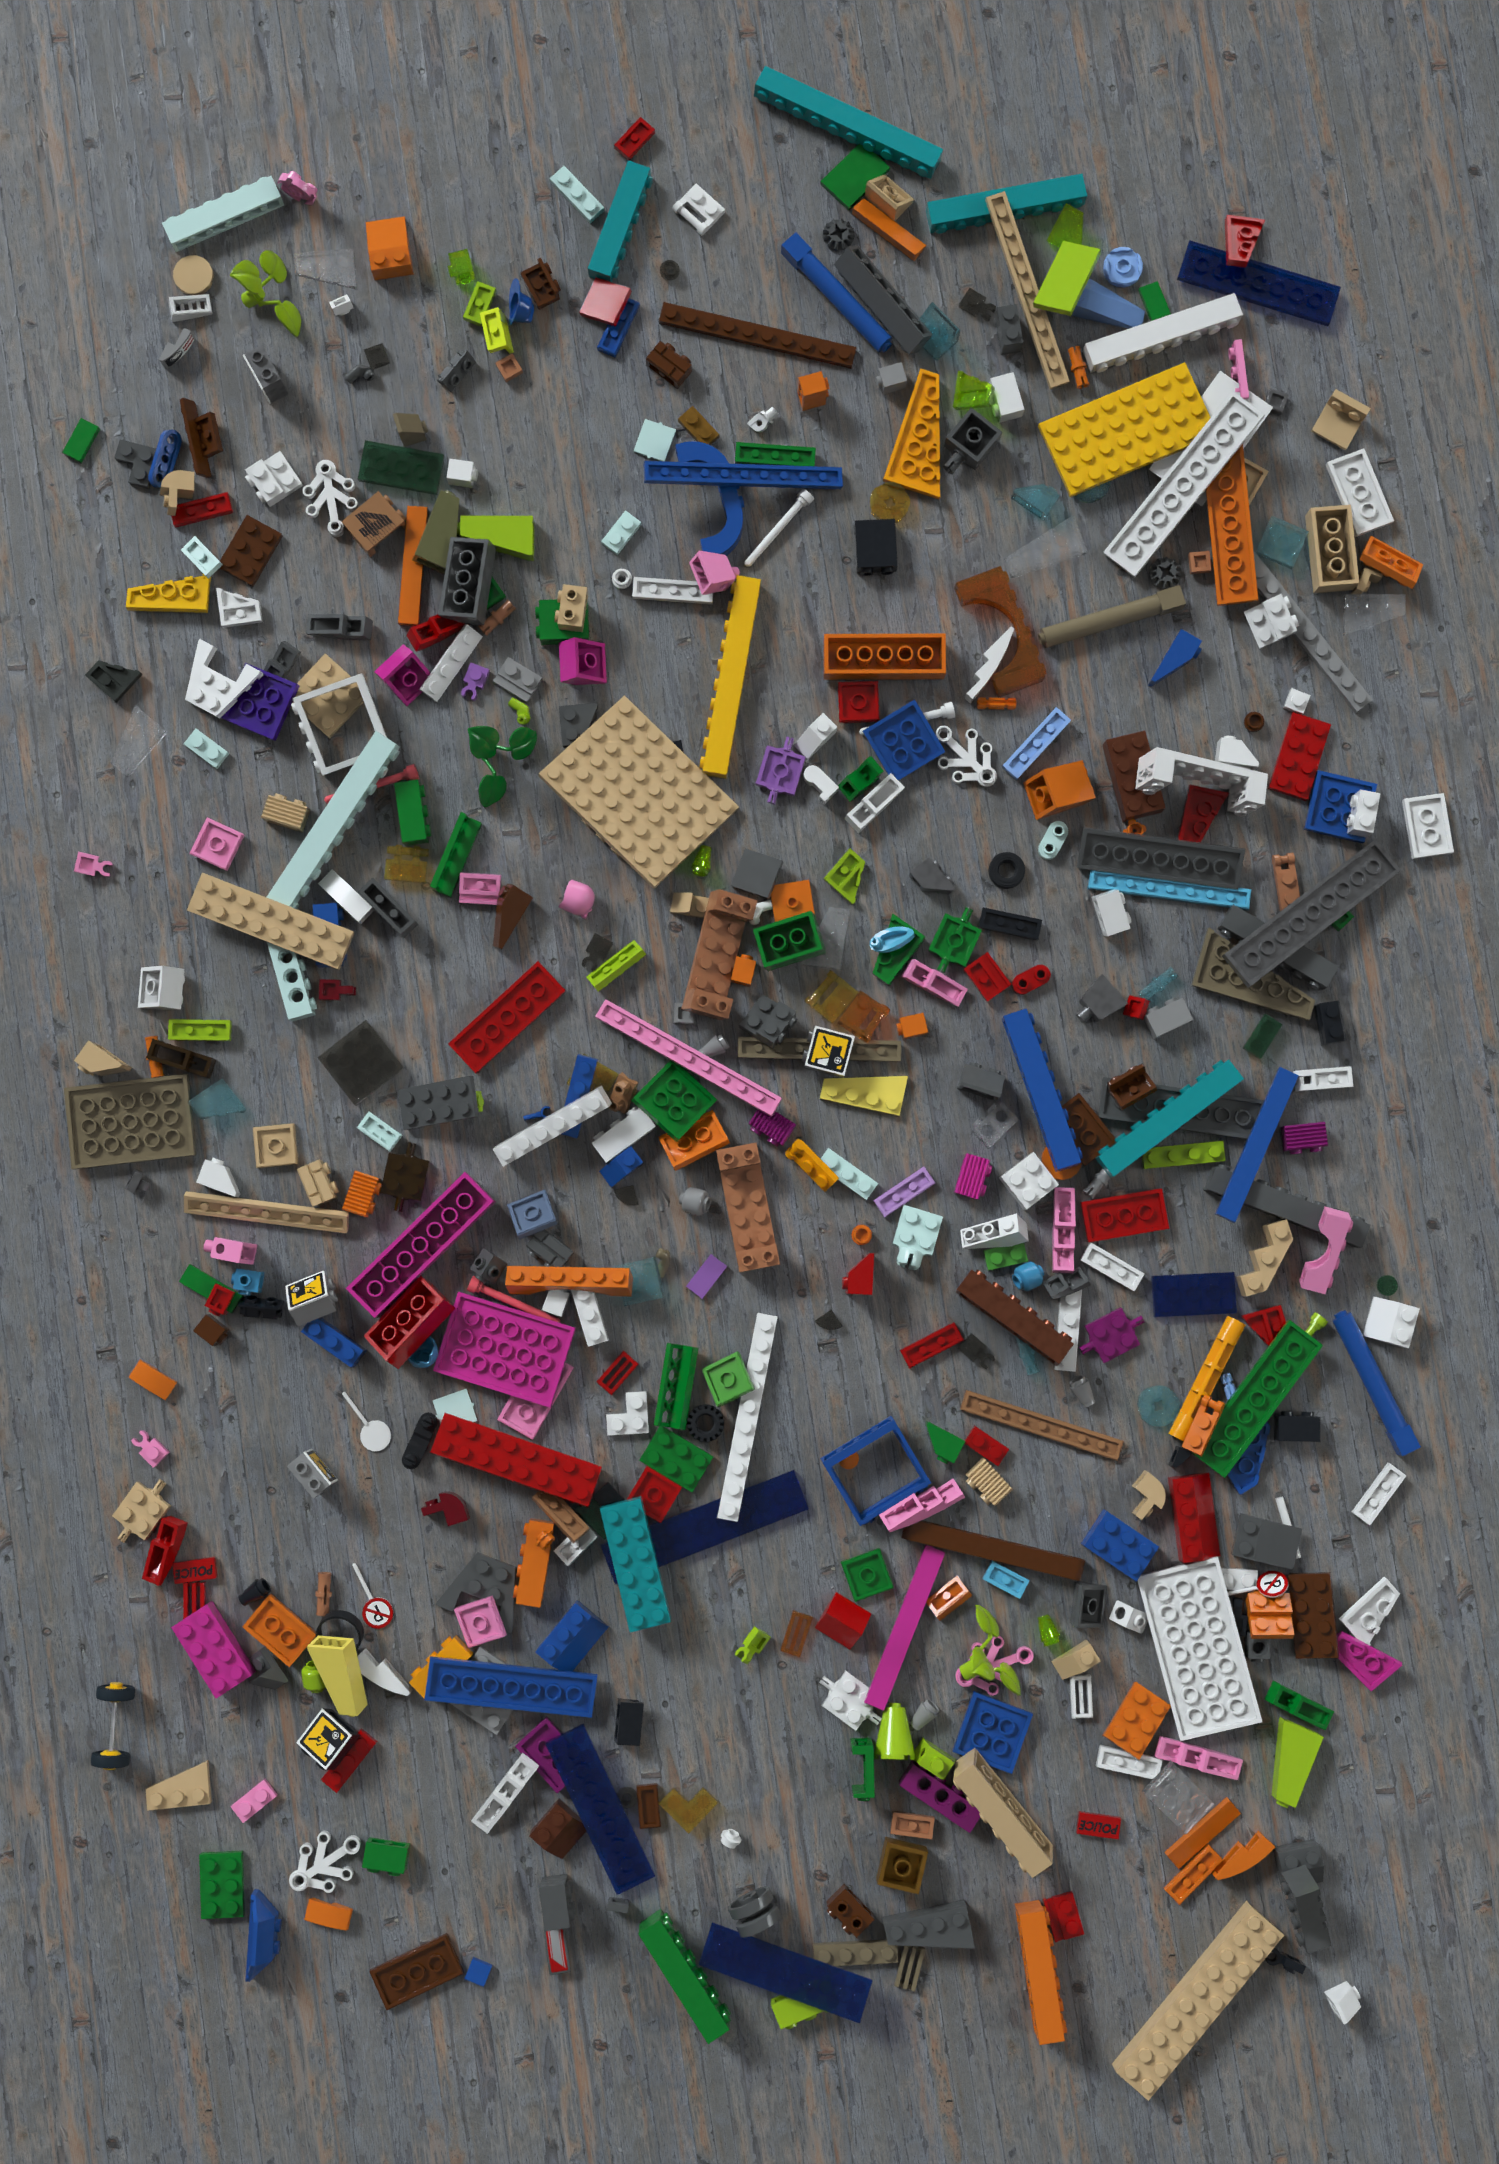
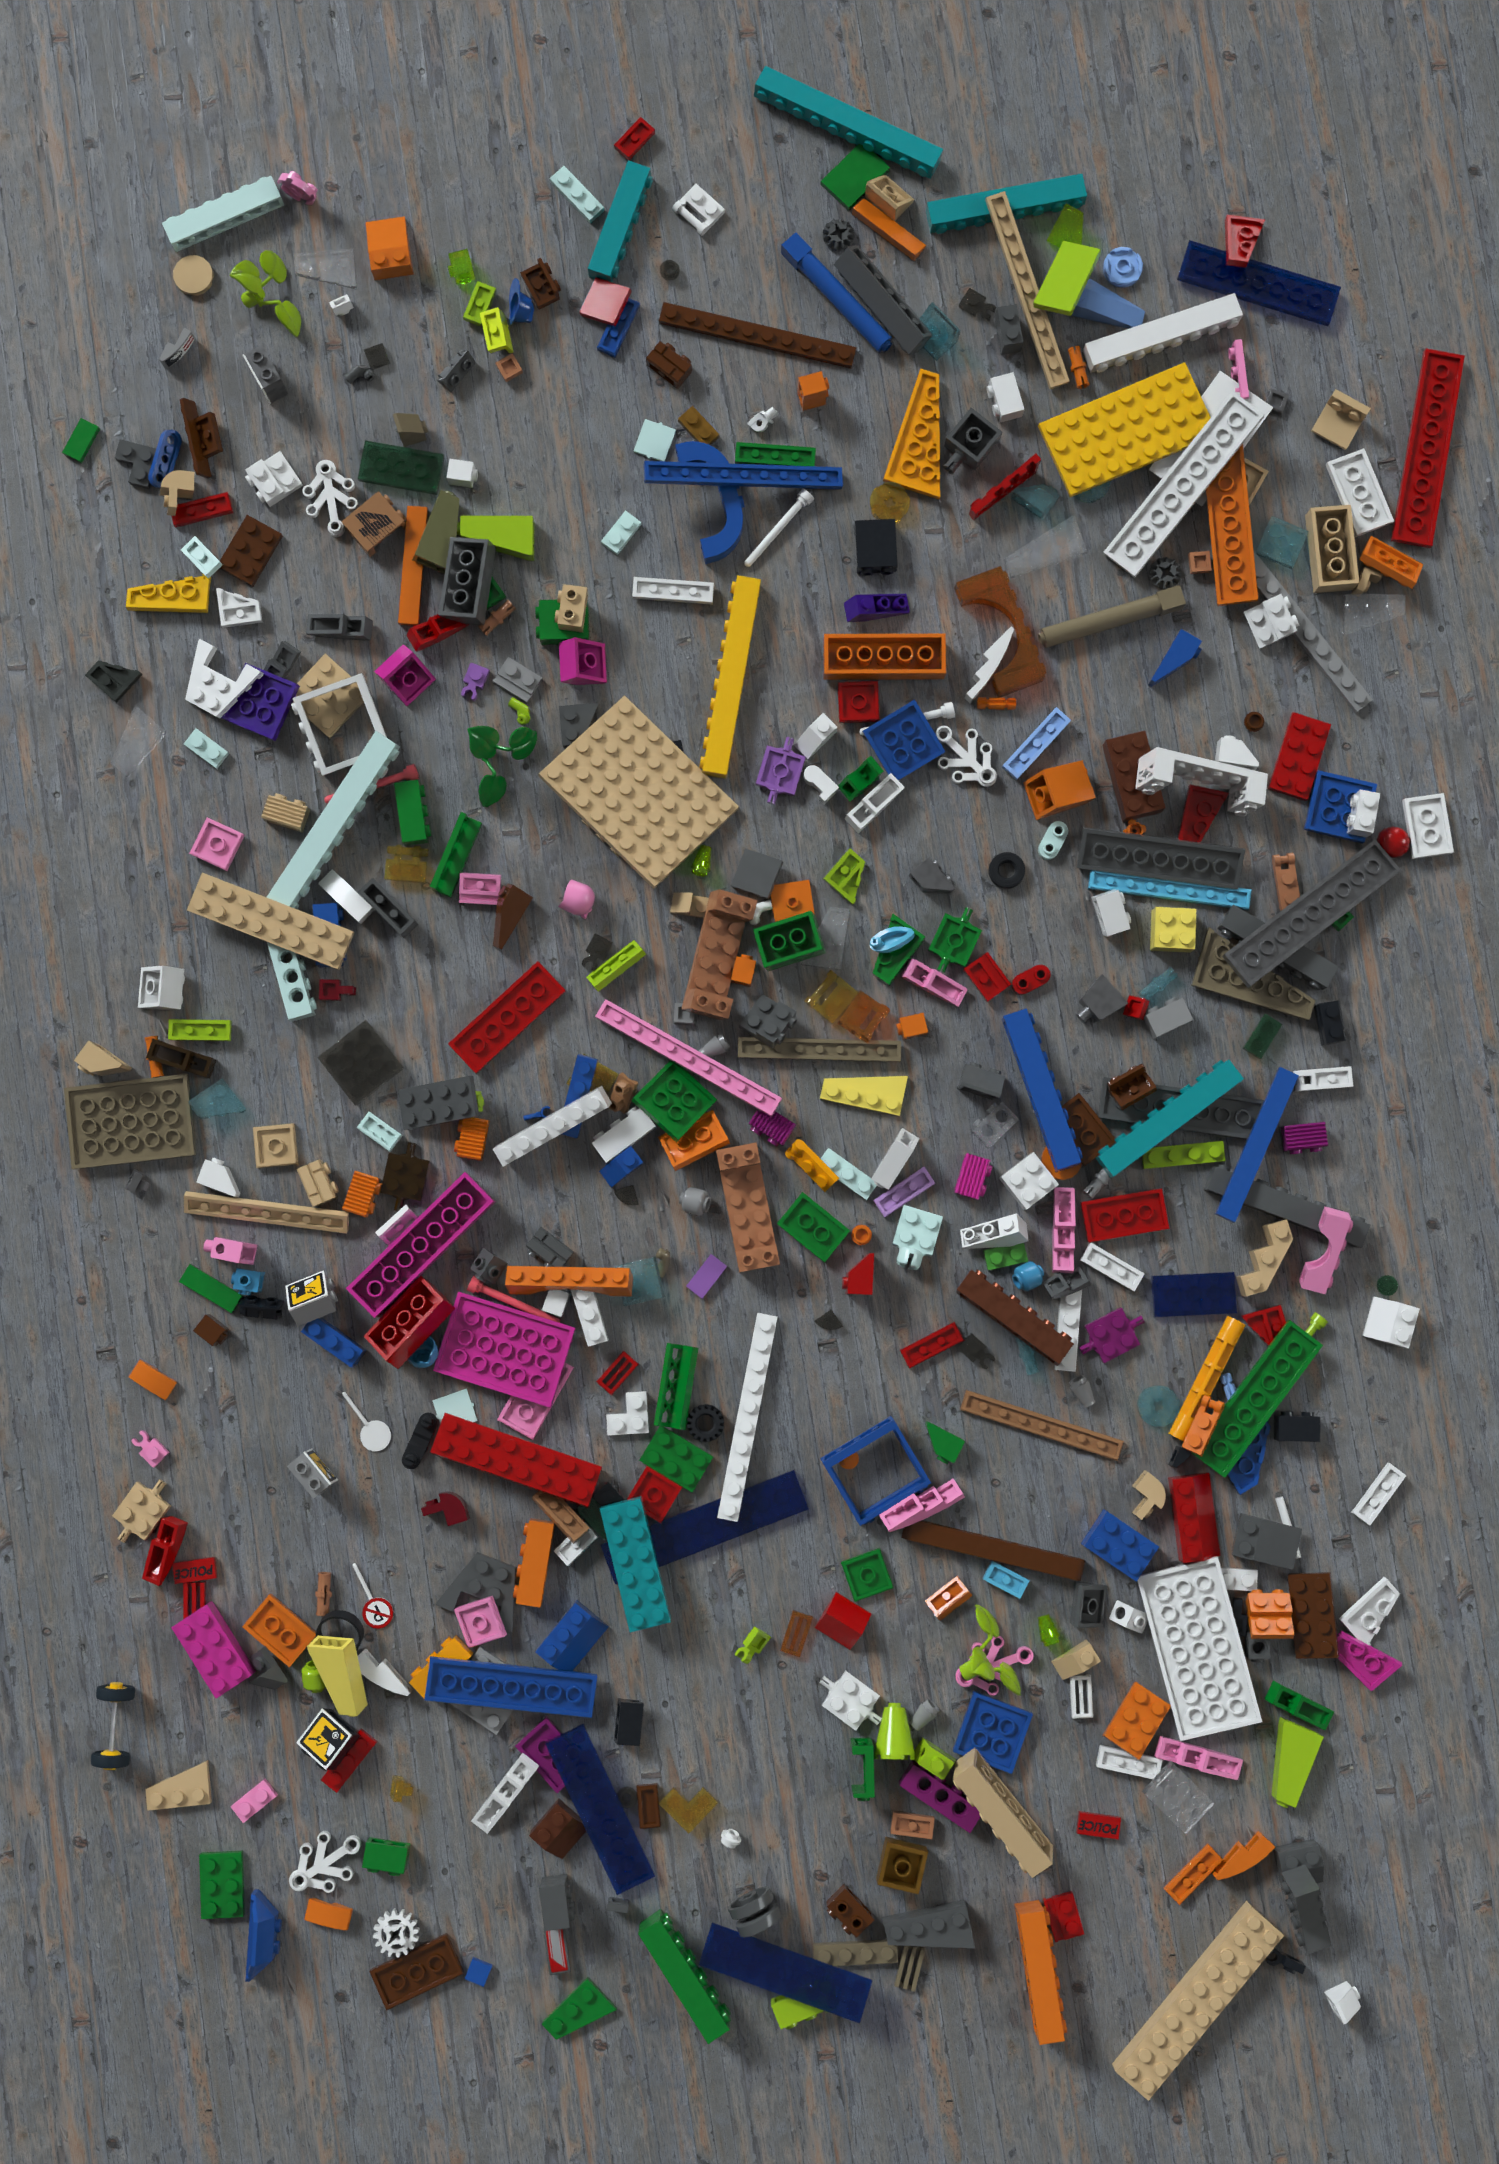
(89, 864): bright pink plate -> none
(190, 313): white slope -> none
(219, 1300): red bracket -> none
(257, 1590): black cone -> none
(396, 1225): none -> plate
(400, 1788): none -> clear yellow tile
(402, 1938): none -> white gear
(451, 662): white plate -> none
(472, 1138): none -> orange brick
(532, 1214): sand blue tile -> none
(545, 1539): orange plate -> none
(578, 2009): none -> green wing
(619, 573): white plate -> none
(713, 572): bright pink torso -> none
(728, 1379): bright green tile -> none
(813, 1227): none -> green plate
(828, 1051): piece -> none
(875, 606): none -> dark purple slope
(891, 378): light grey brick -> none
(895, 1159): none -> white slope
(904, 1627): dark pink tile -> none
(972, 393): clear neon green wing -> none
(986, 1445): red plate -> none
(988, 1481): tan brick -> none
(1008, 484): none -> red wing
(1010, 923): black plate -> none
(1154, 301): green tile -> none
(1173, 929): none -> light yellow brick
(1202, 1833): orange slope -> none
(1269, 1584): piece -> none
(1296, 701): white plate -> none
(1394, 841): none -> red hair
(1397, 1429): blue brick -> none
(1427, 448): none -> red plate

